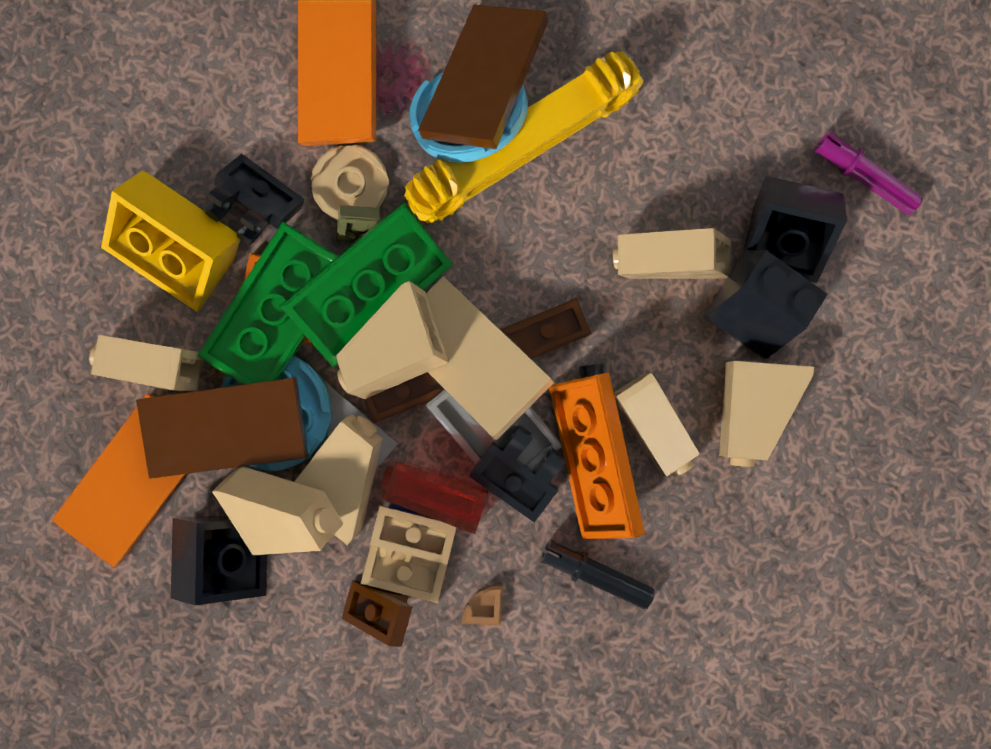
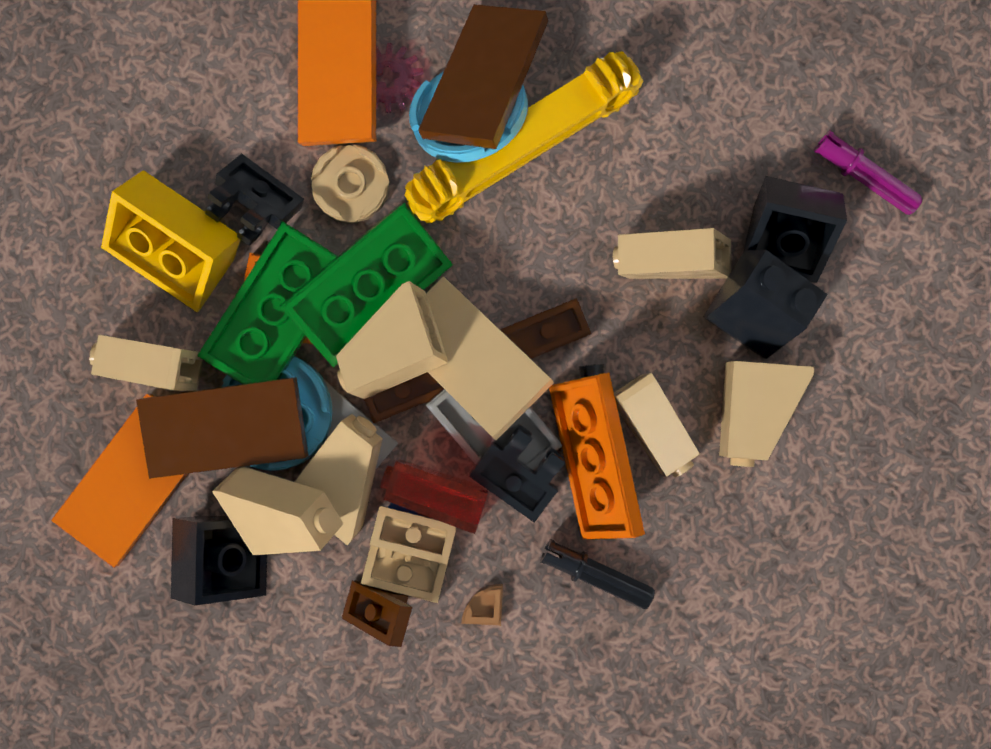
(355, 220): olive tile -> none

